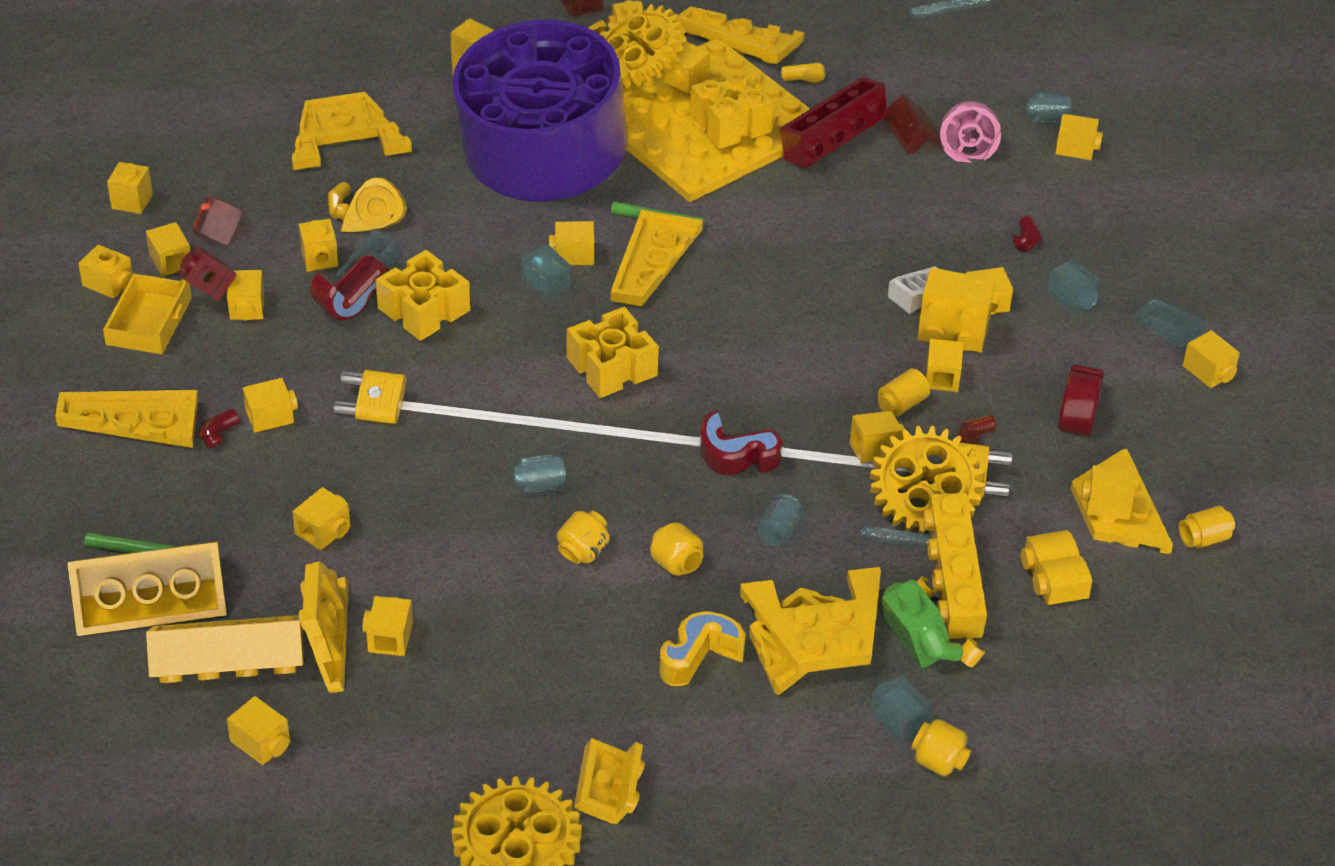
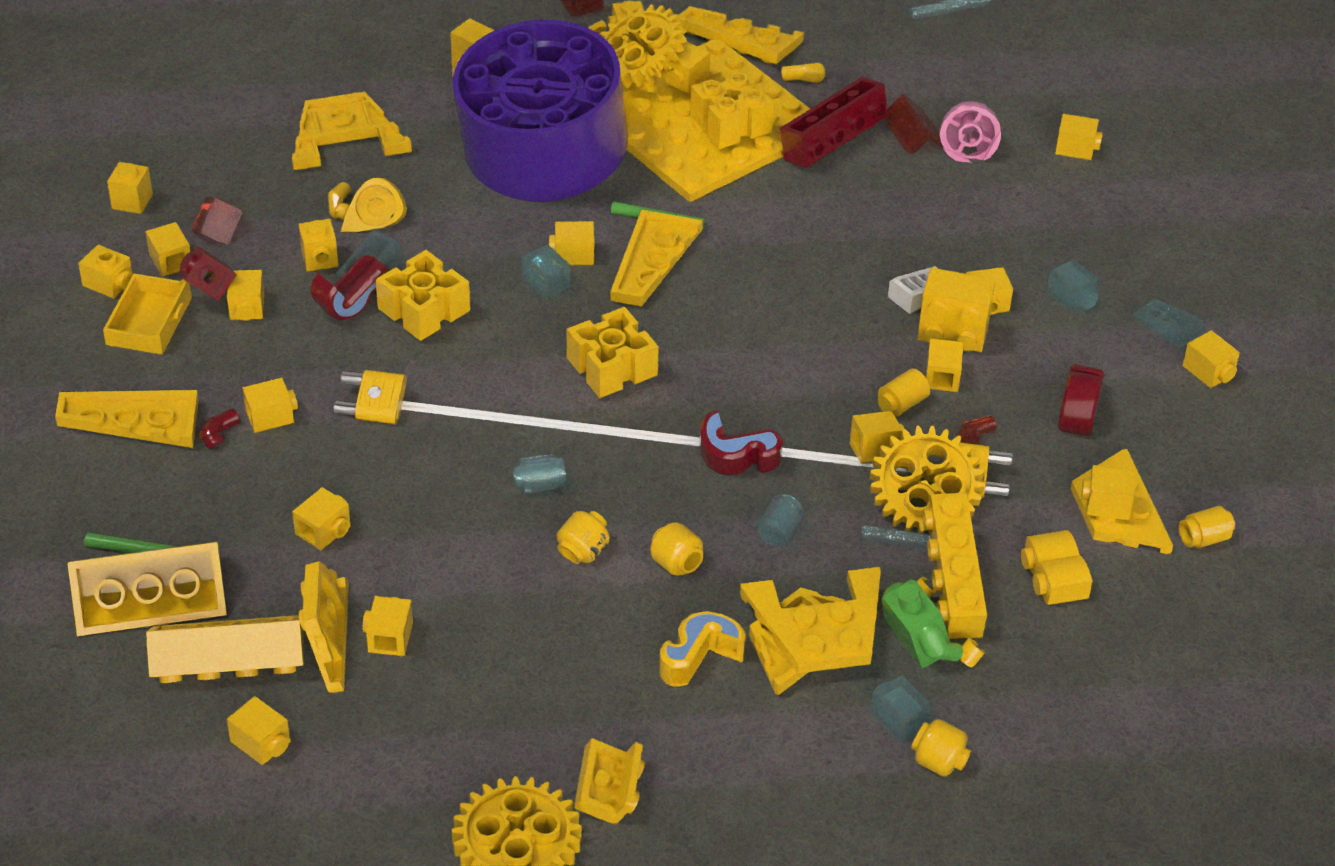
(1030, 235): dark red arm -> none
(1048, 106): clear light blue brick -> none

